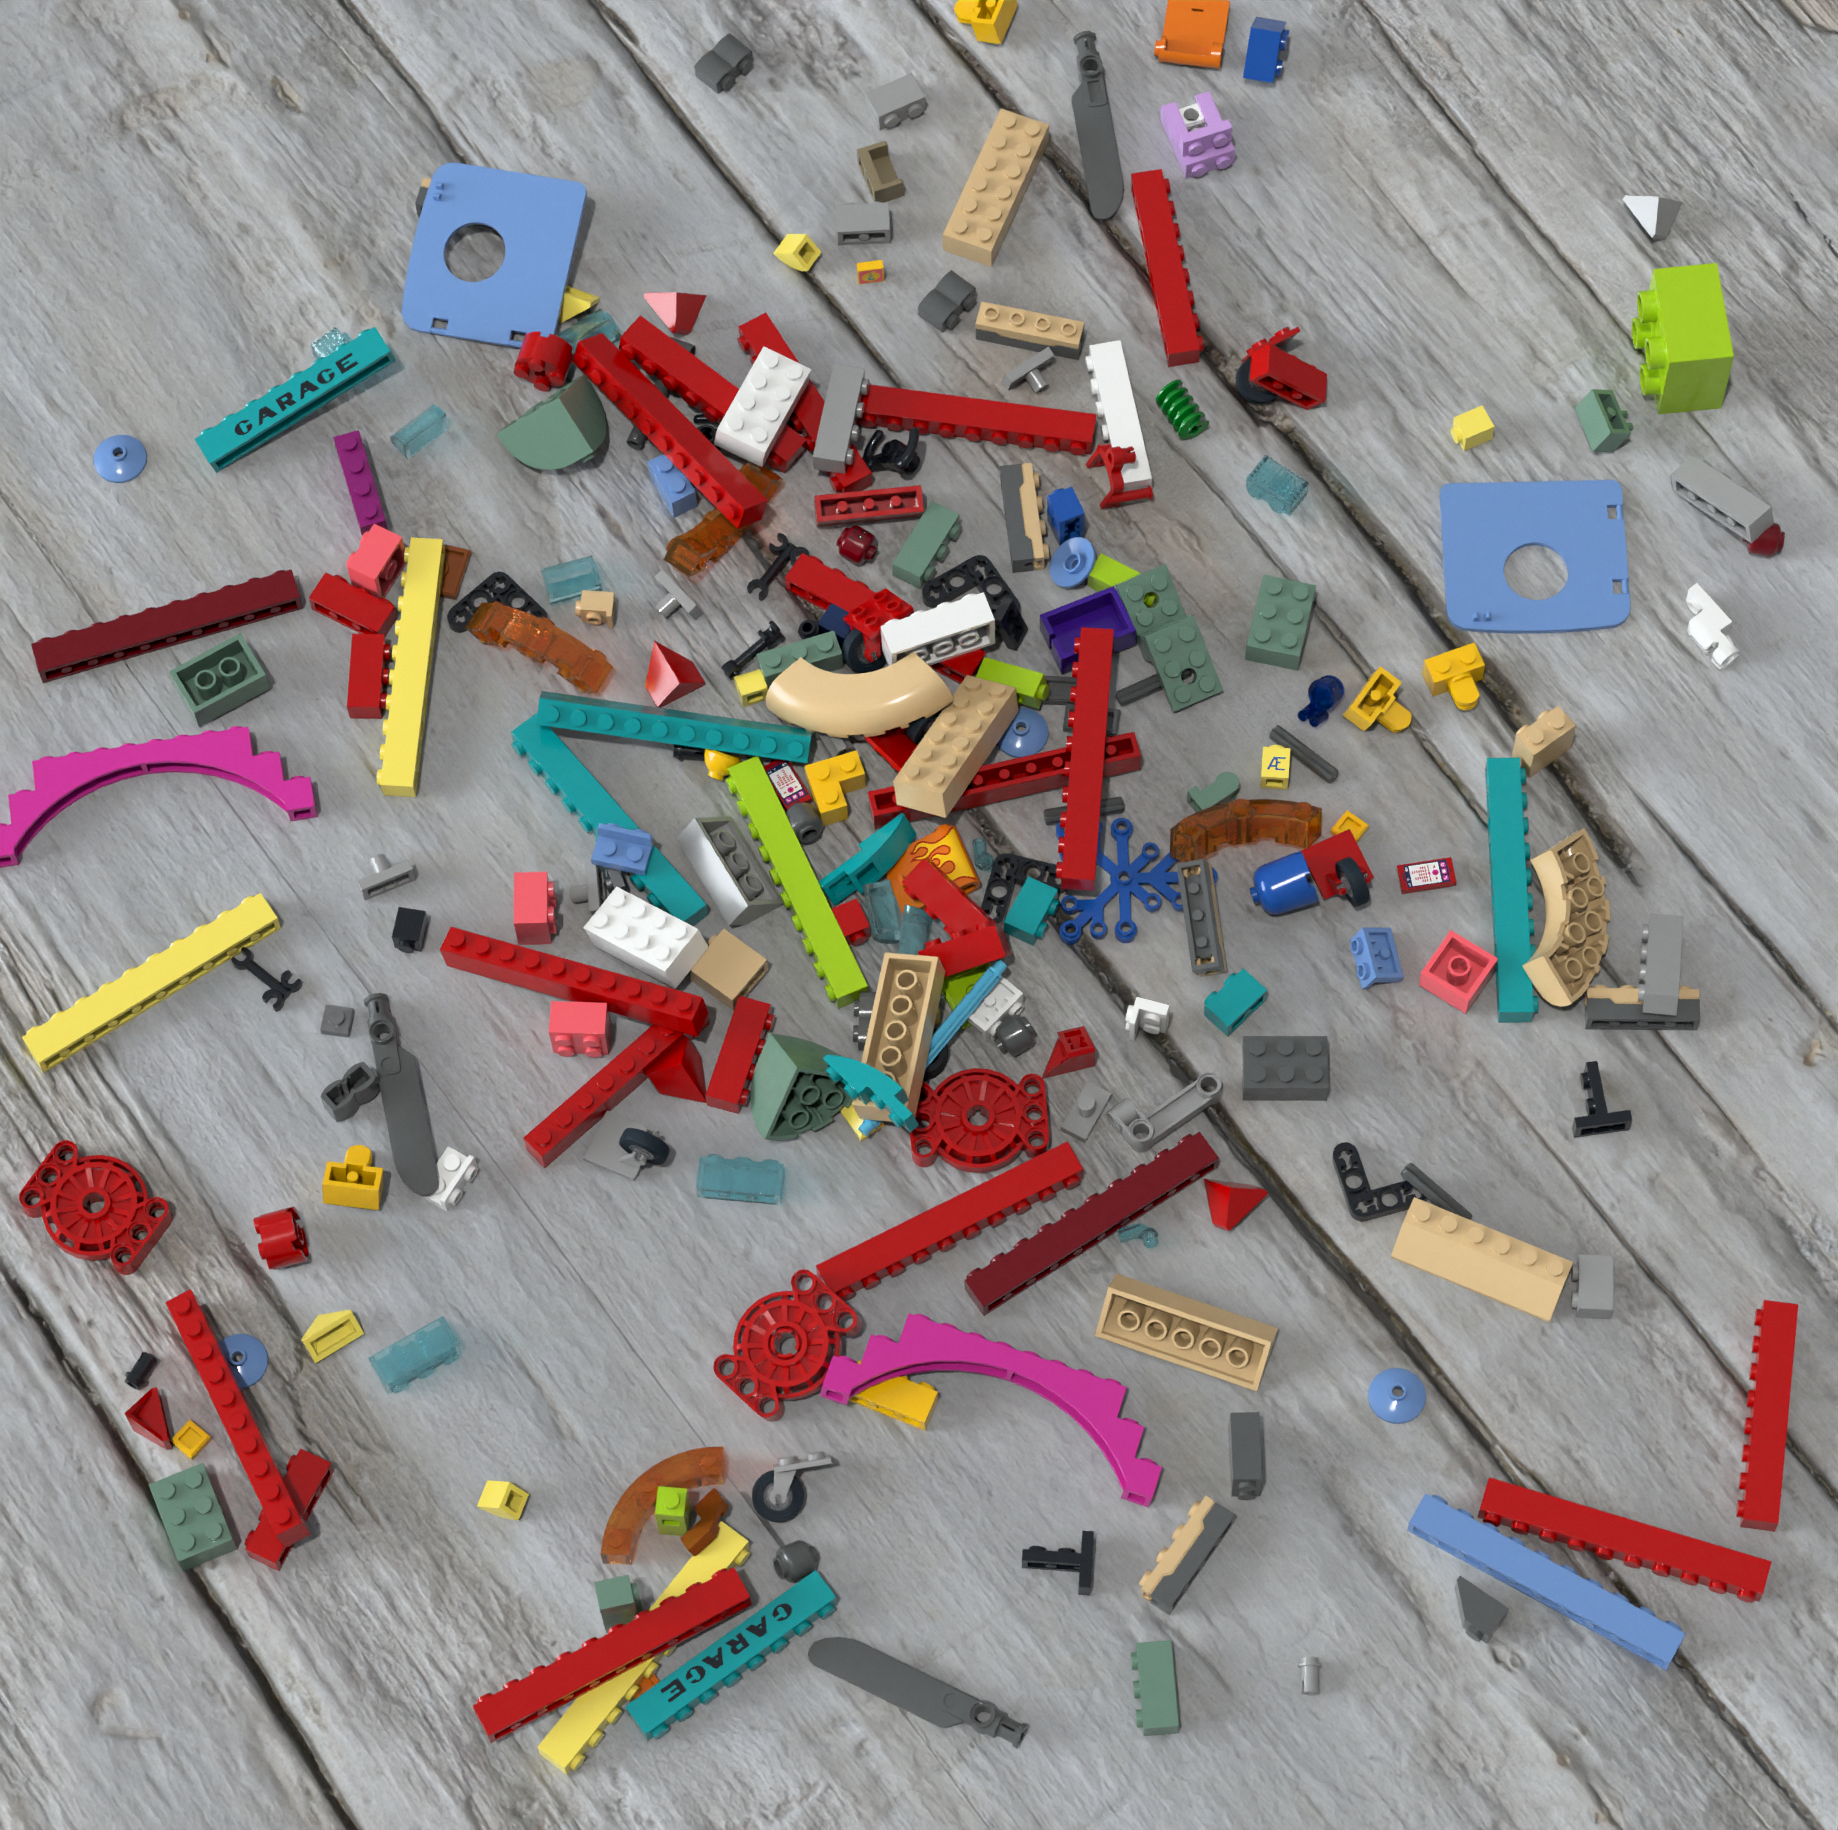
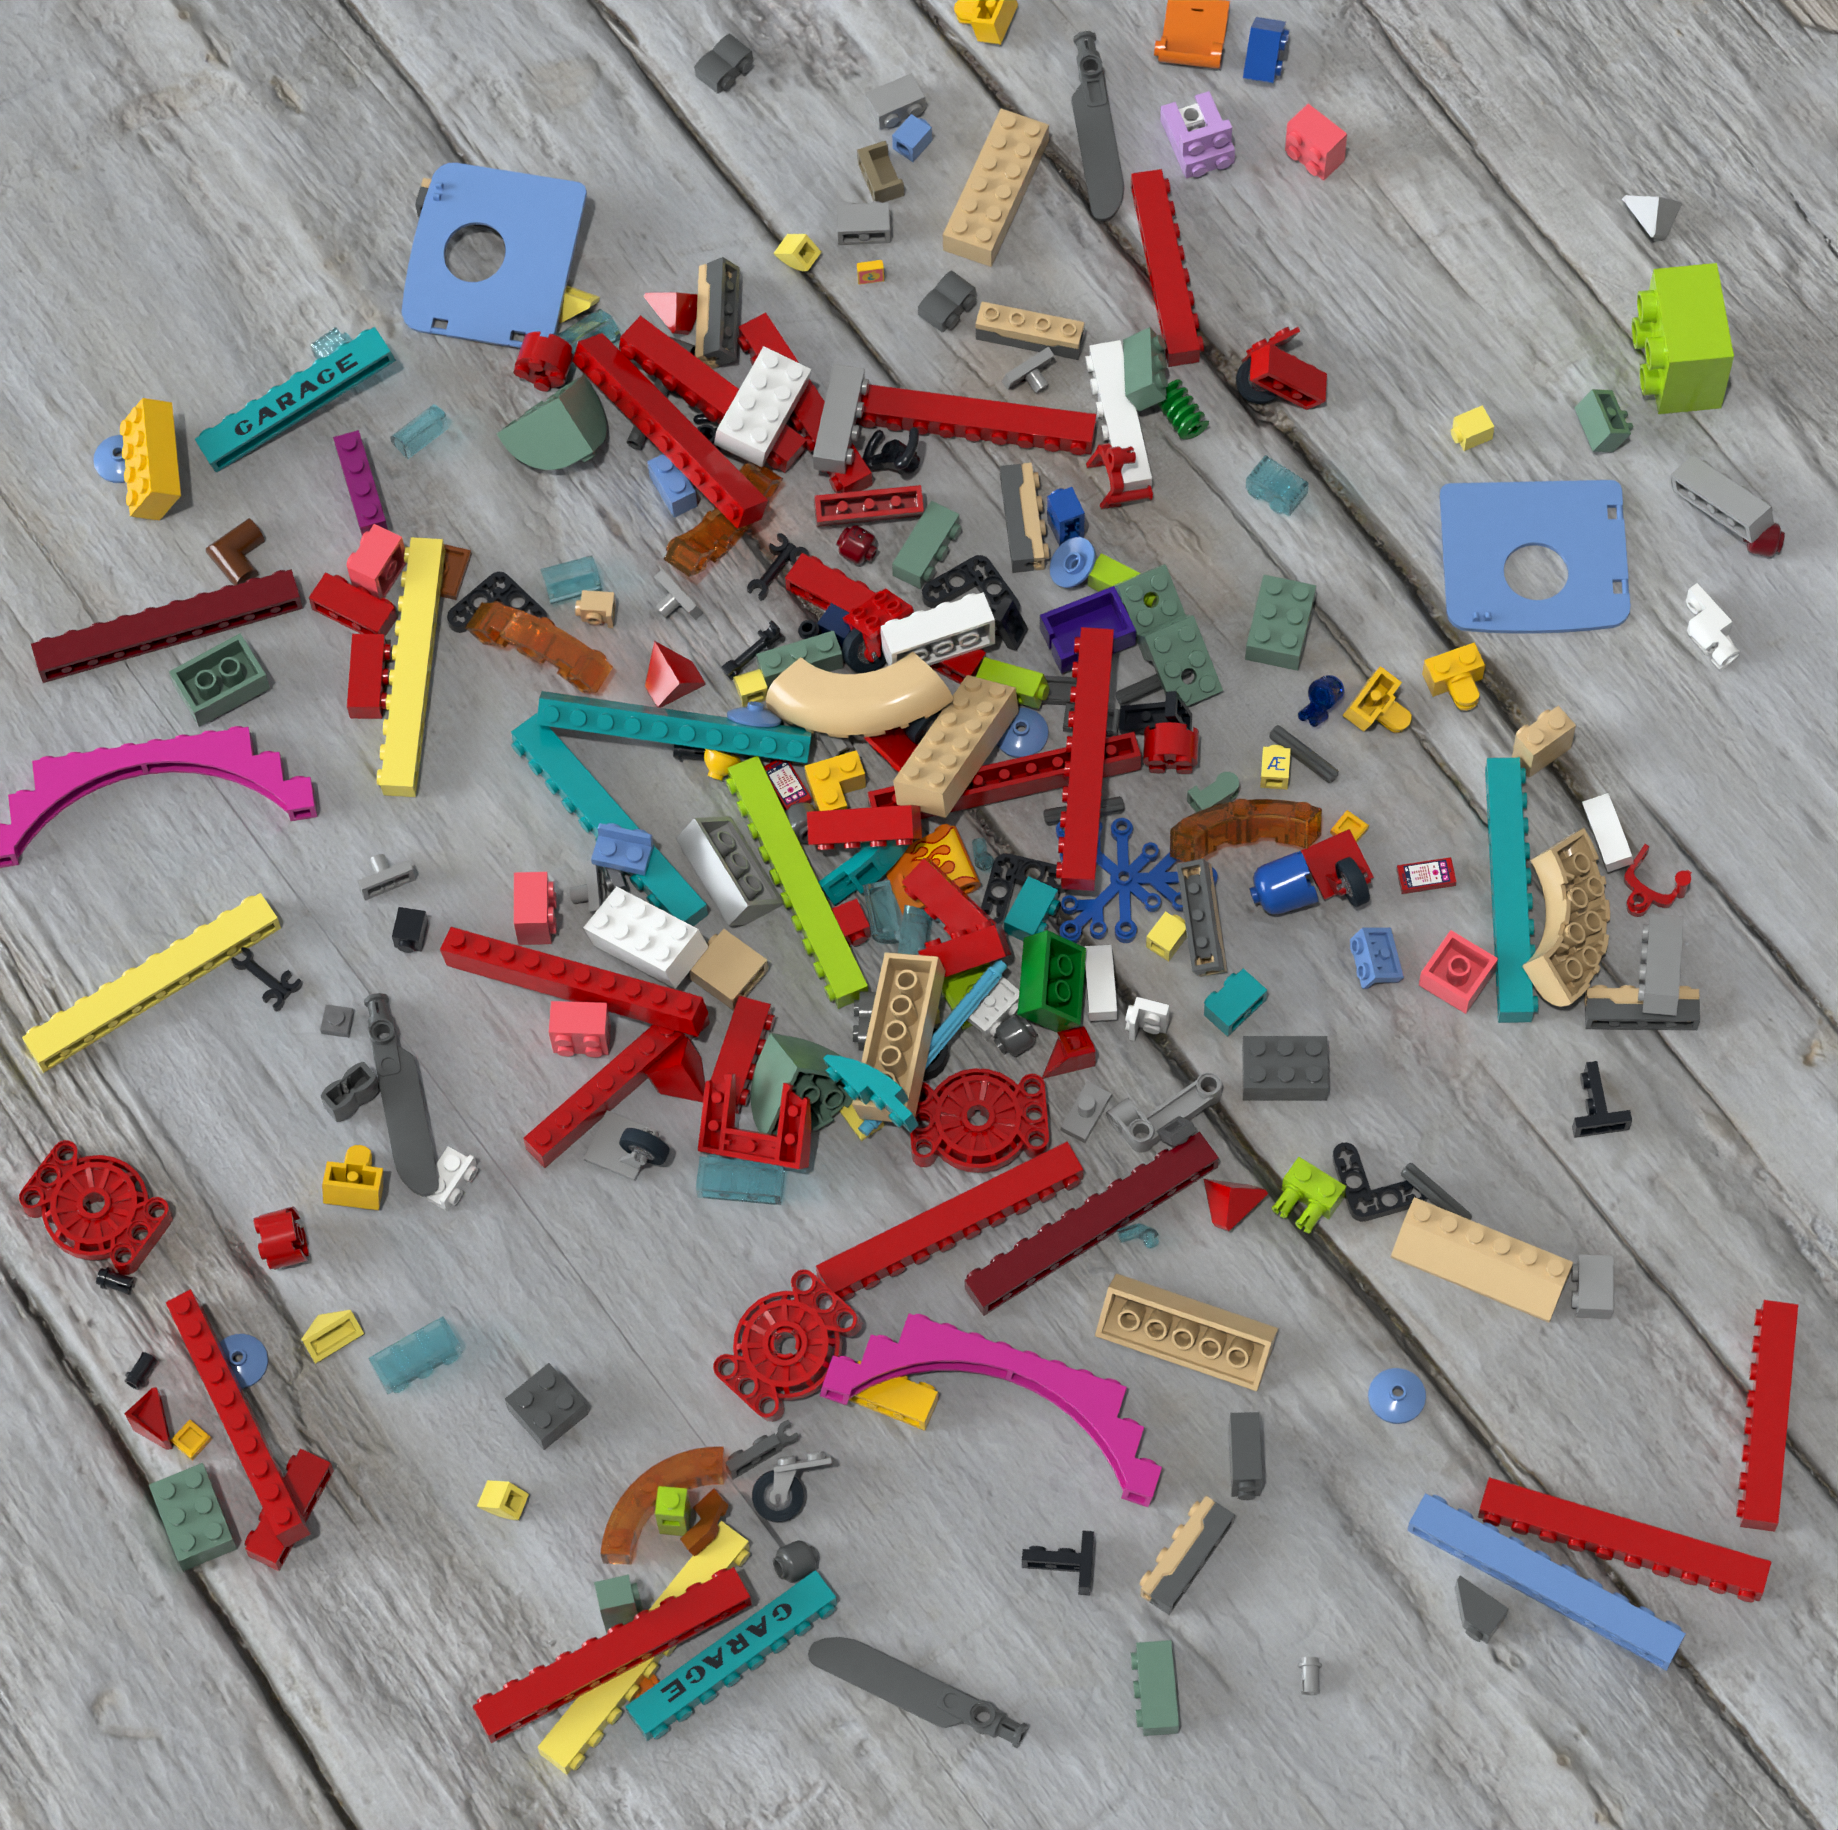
(114, 1280): none -> black pin
(150, 459): none -> yellow piece
(231, 549): none -> reddish brown brick
(546, 1406): none -> dark grey brick
(717, 312): none -> dark grey piece
(720, 1137): none -> red wedge
(754, 715): none -> medium blue dish
(762, 1449): none -> dark grey plate
(864, 825): none -> red brick
(912, 137): none -> medium blue brick
(1051, 981): none -> green brick
(1100, 983): none -> white slope
(1139, 716): none -> black bracket
(1144, 369): none -> sand green brick
(1167, 936): none -> light yellow brick
(1170, 748): none -> red brick
(1176, 1131): none -> flat silver plate
(1314, 1189): none -> lime brick
(1315, 142): none -> coral brick
(1608, 832): none -> white slope
(1647, 896): none -> red piece

